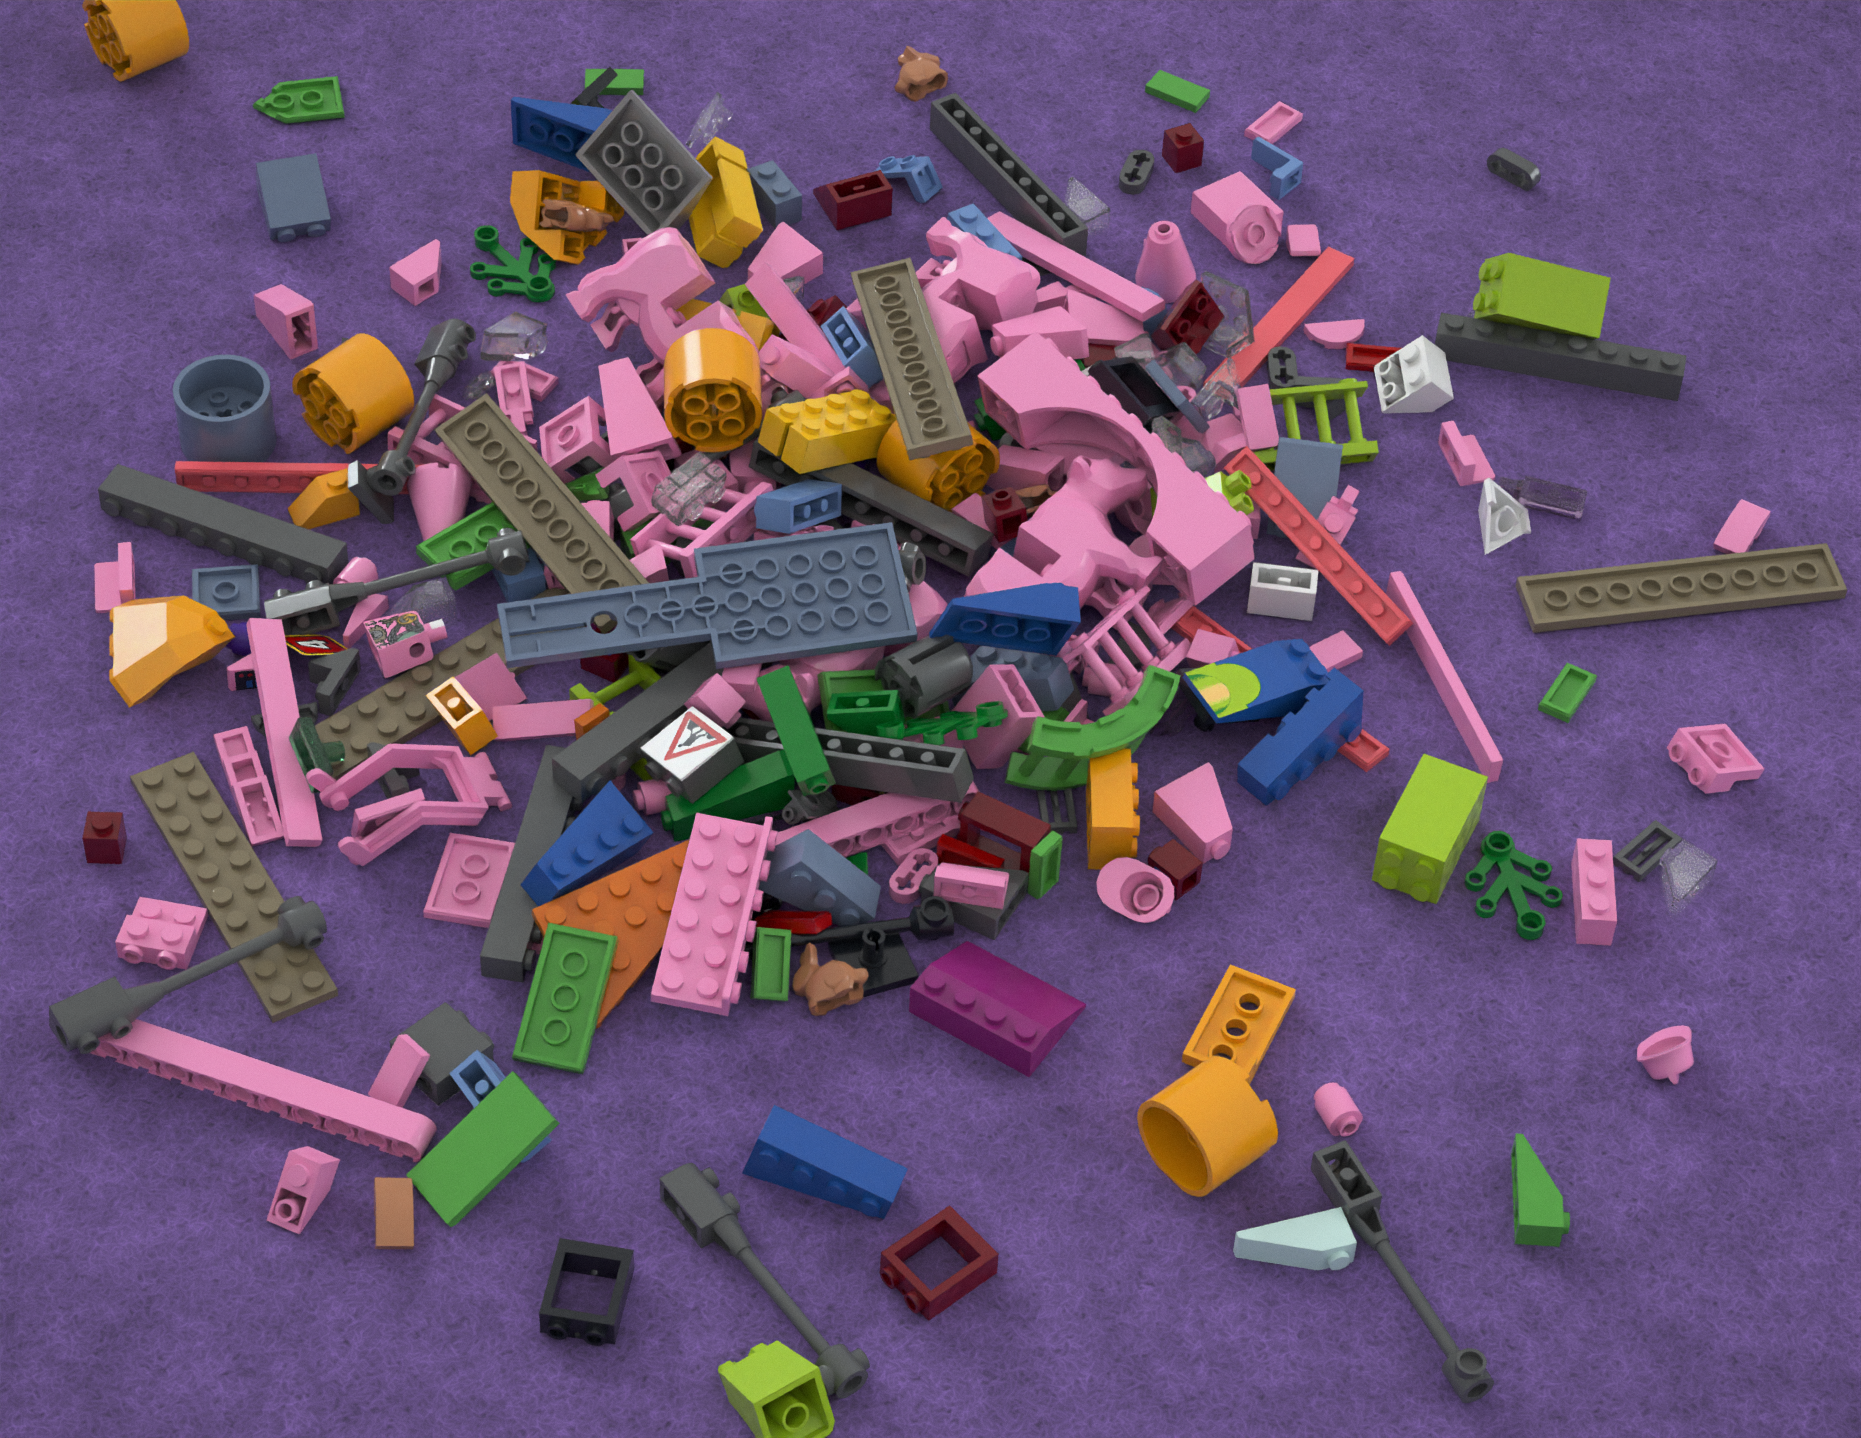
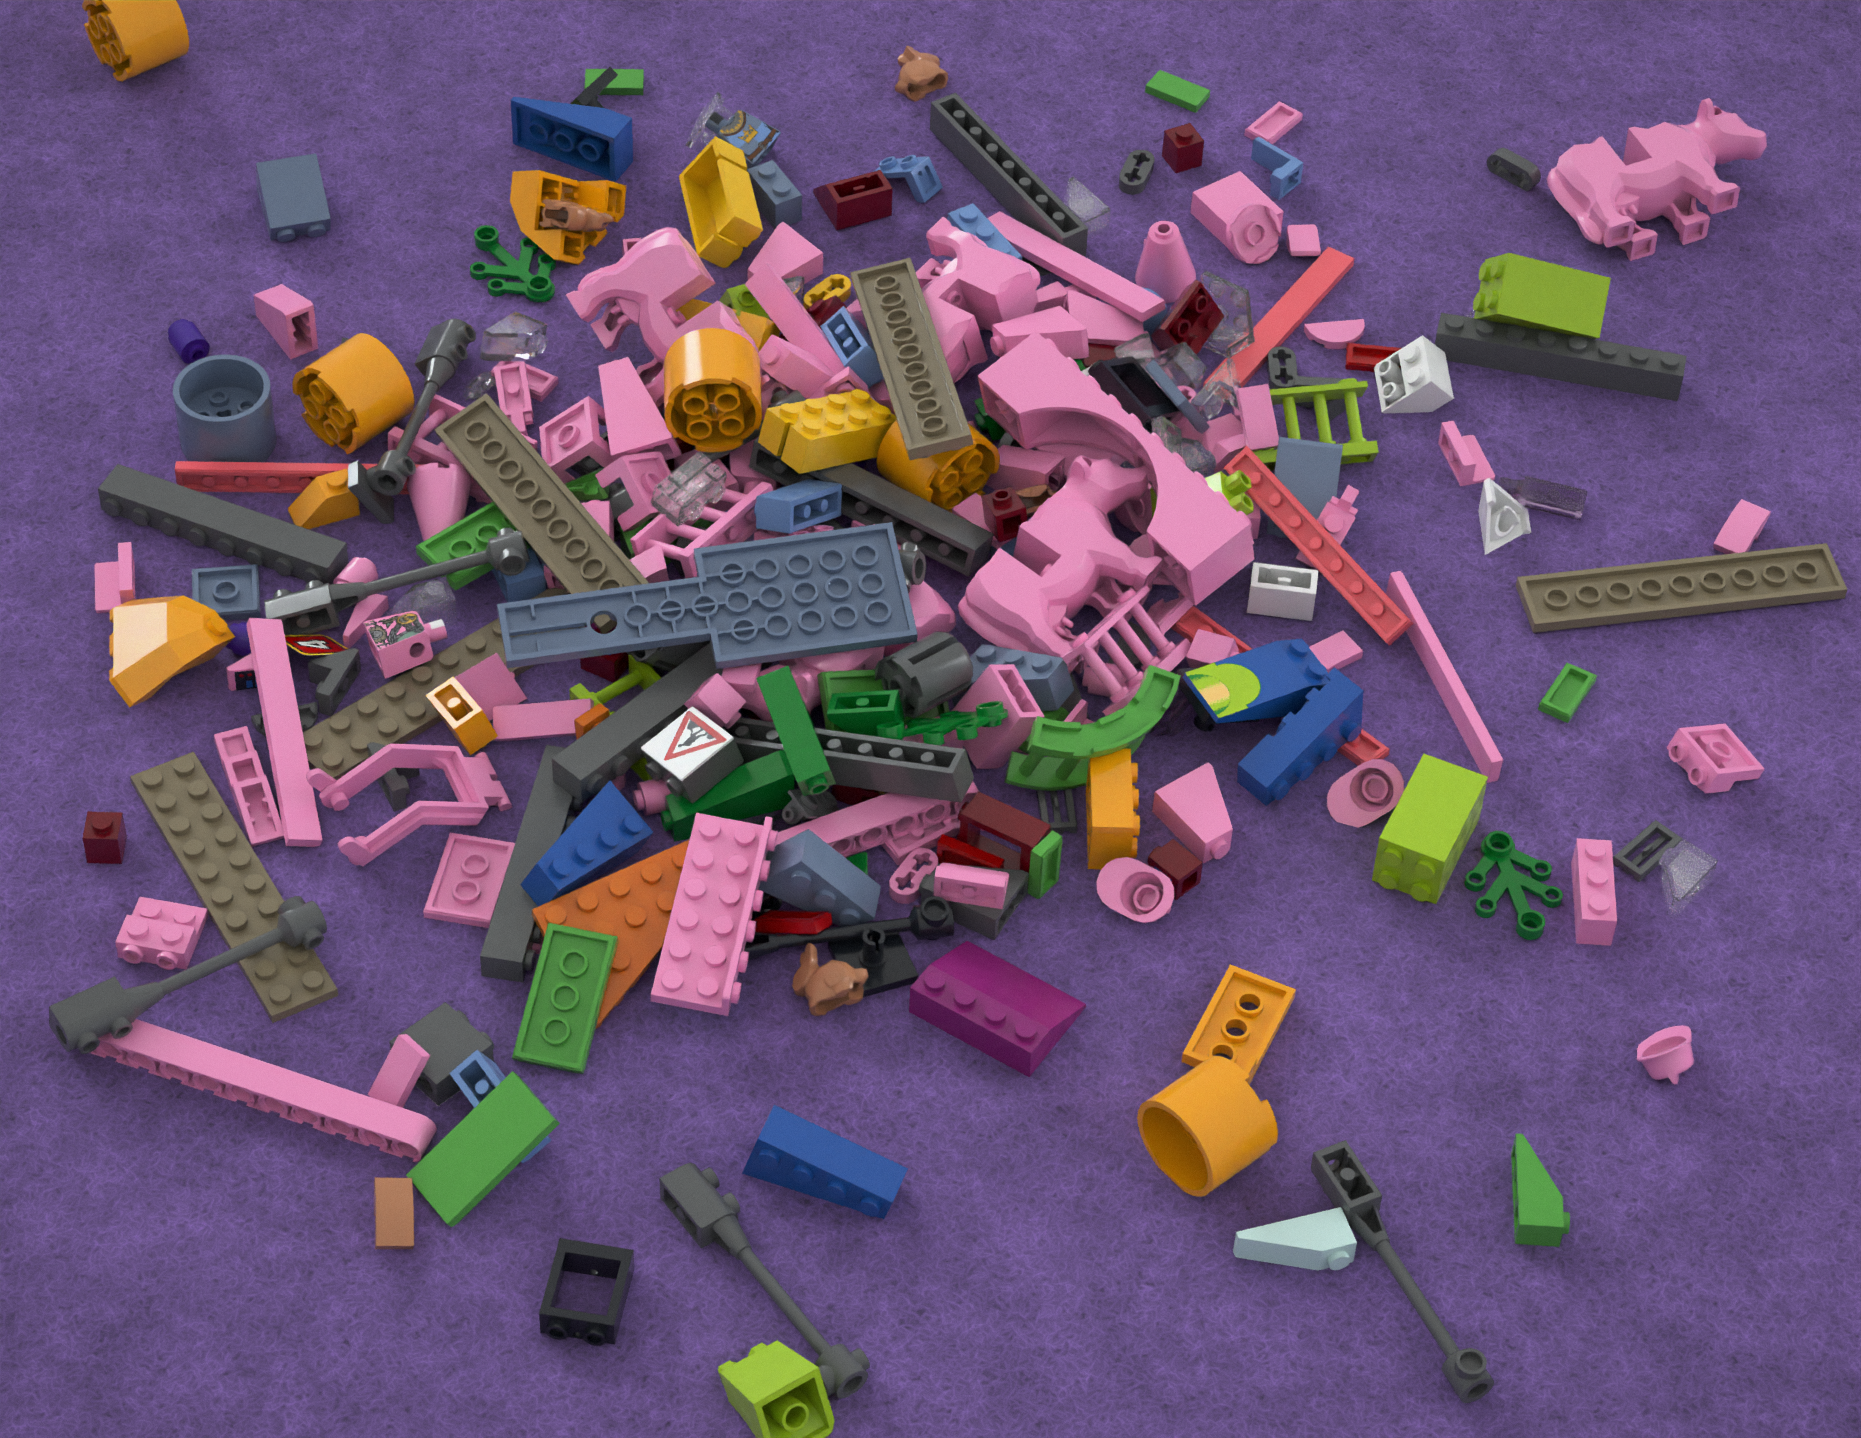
(188, 341): none -> dark purple brick
(302, 1187): bright pink slope -> none
(303, 101): bright green tile -> none
(311, 751): clear green tile -> none
(375, 815): bright pink tile -> none
(418, 273): bright pink slope -> none
(645, 166): light grey slope -> none
(745, 133): none -> torso
(770, 964): bright green tile -> none
(824, 290): none -> yellow beam
(949, 1225): dark red window -> none
(1019, 619): blue slope -> none
(1337, 1109): bright pink brick -> none
(1365, 793): none -> bright pink piece
(1658, 176): none -> bright pink animal

